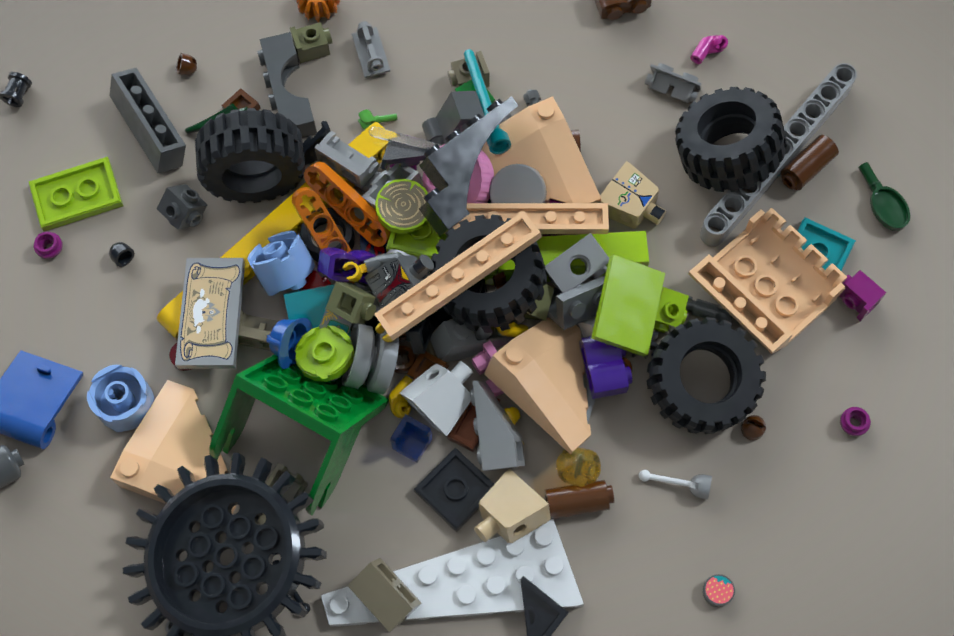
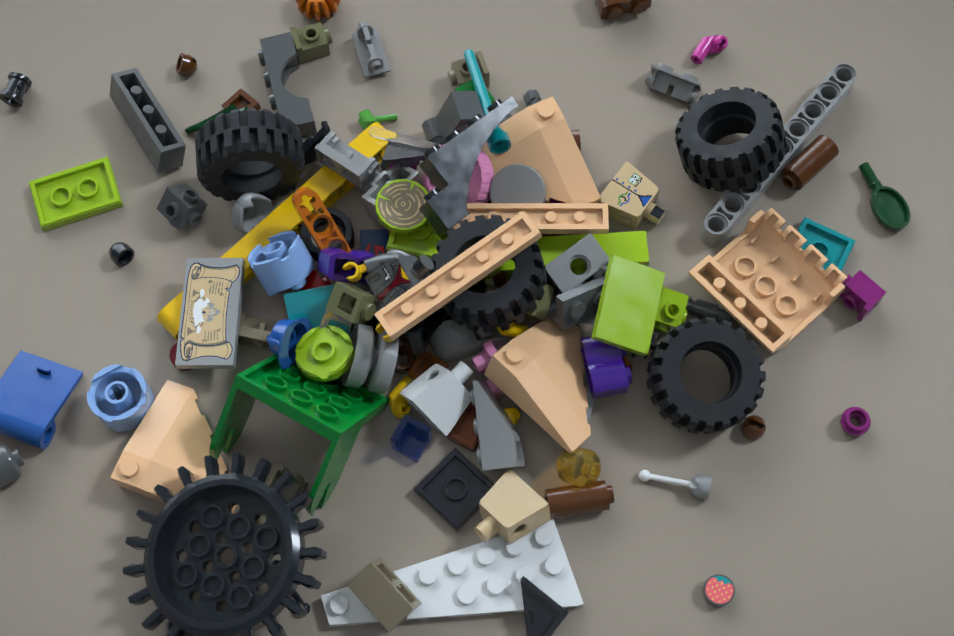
(43, 240): magenta plate -> none
(250, 211): none -> light grey hair
(346, 207): orange beam -> none

